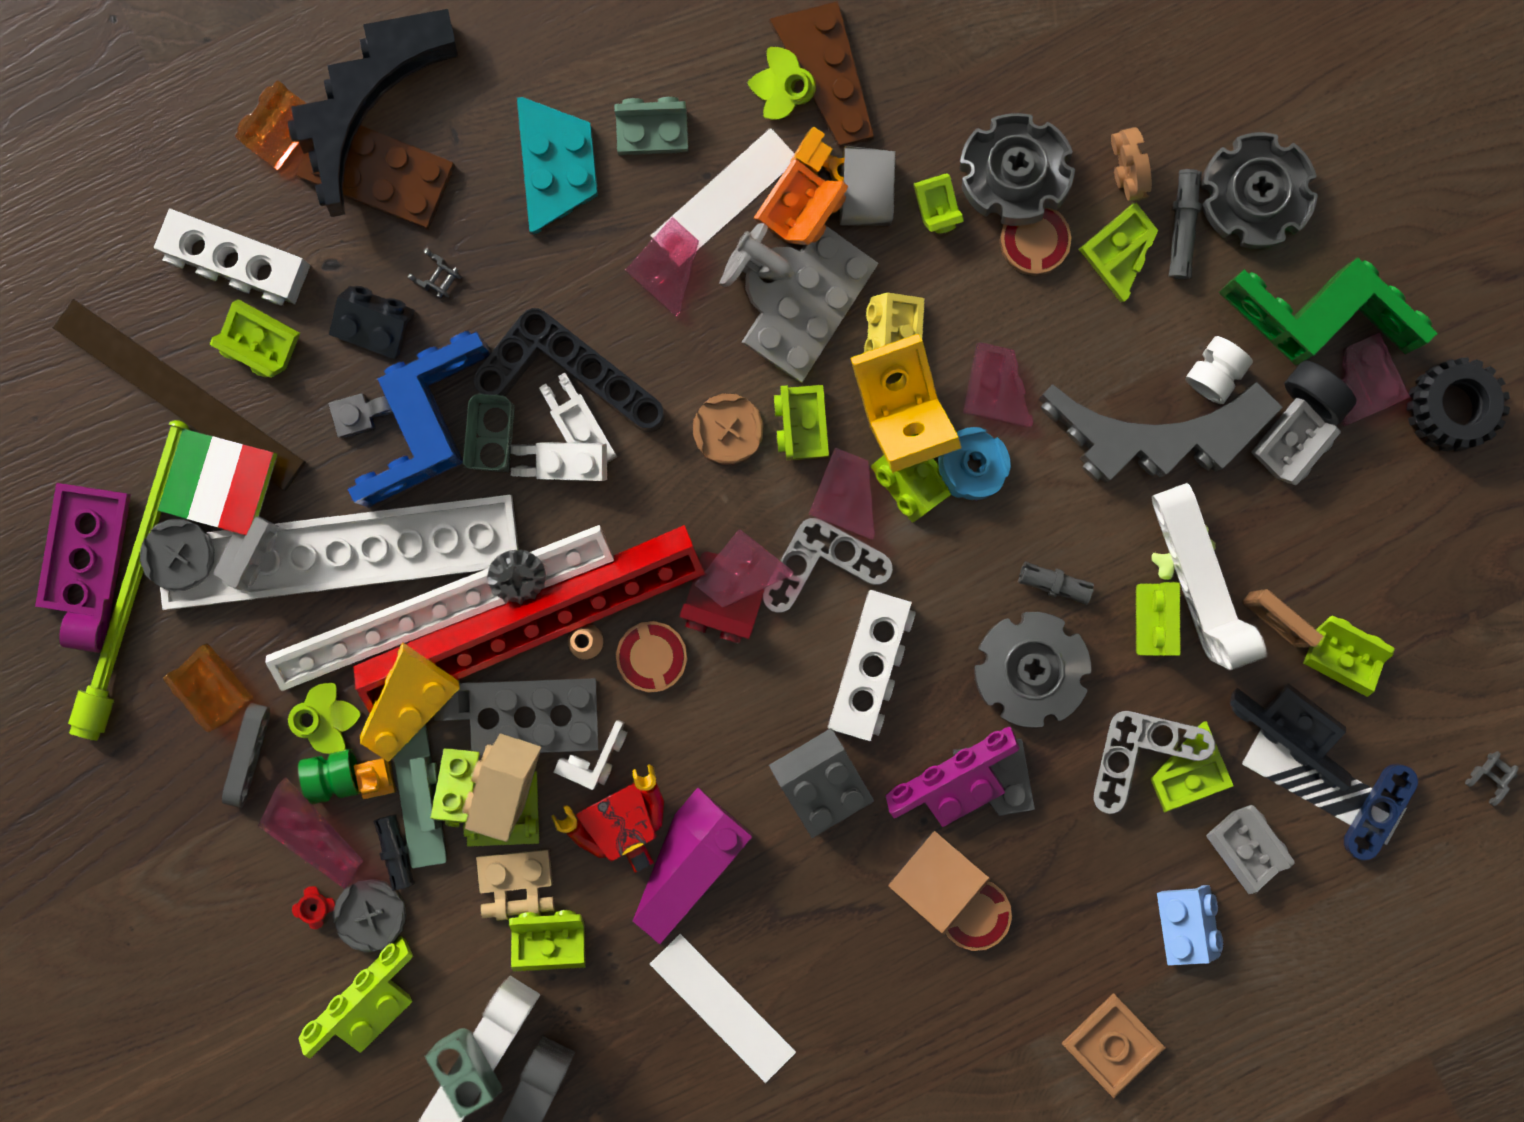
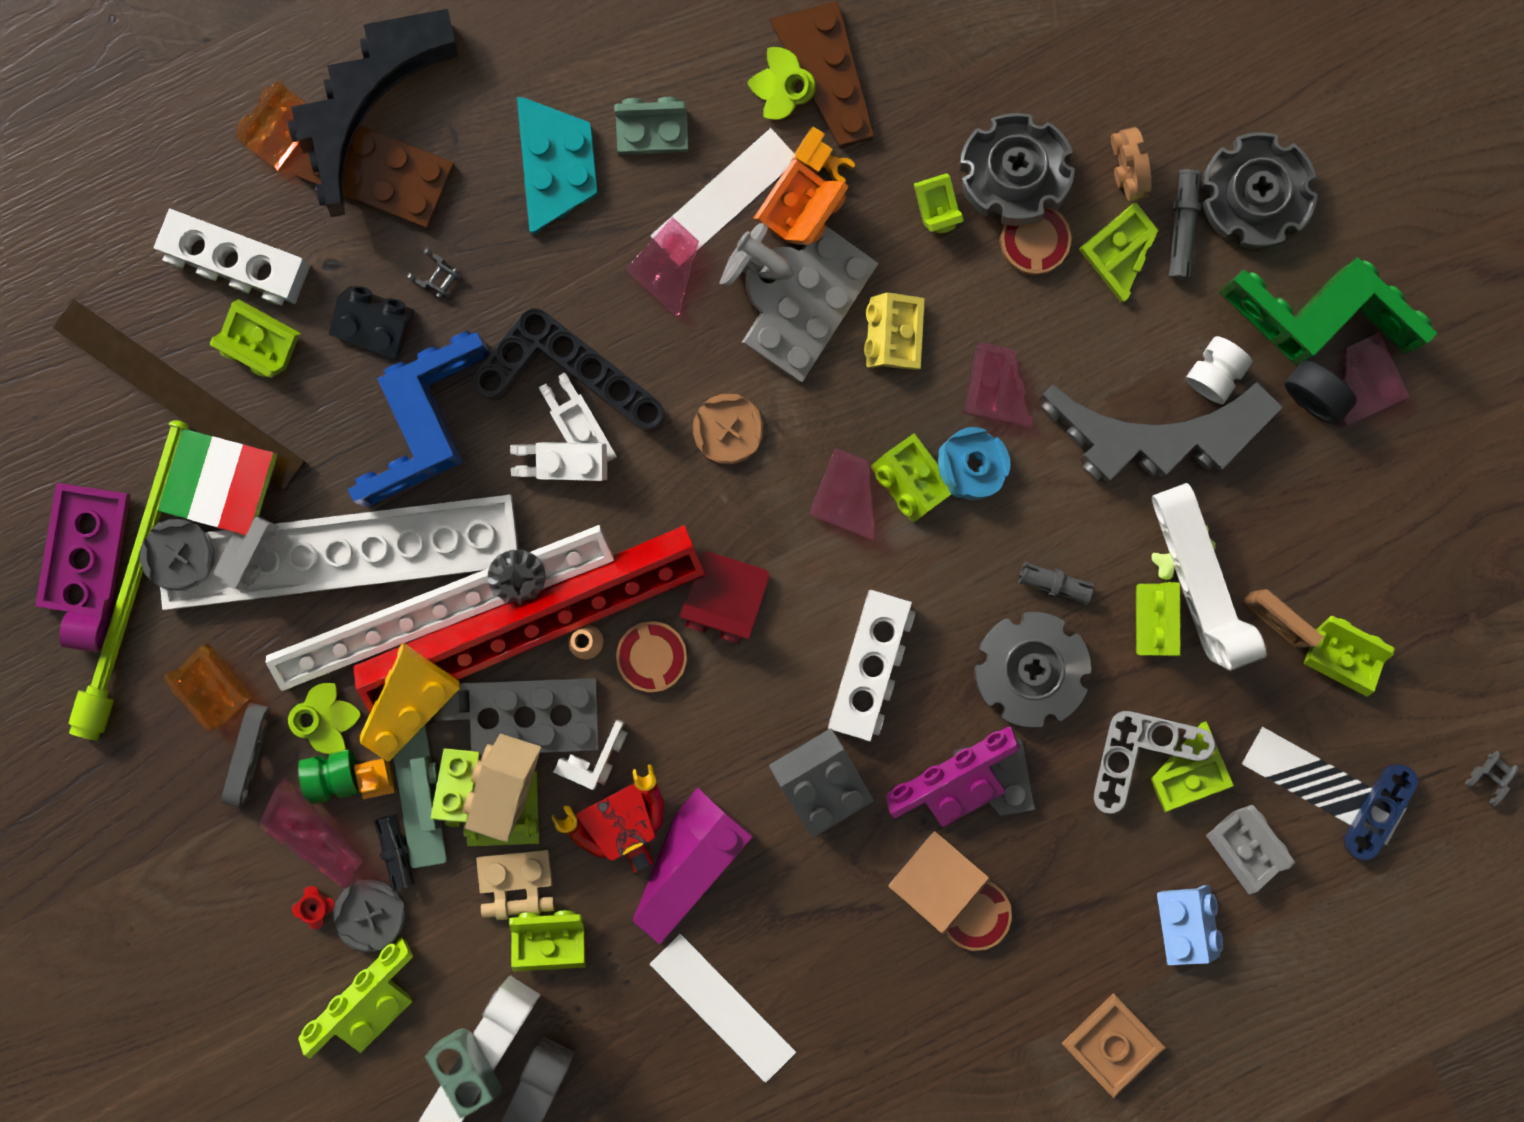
(355, 414): flat silver plate -> none
(474, 445): sand green piece -> none
(741, 571): clear pink wing -> none
(803, 422): lime bracket -> none
(811, 554): light grey beam -> none
(870, 187): light grey piece -> none
(904, 406): yellow bracket -> none
(1295, 443): light grey bracket -> none
(1300, 728): black bracket -> none
(1485, 397): black tyre -> none

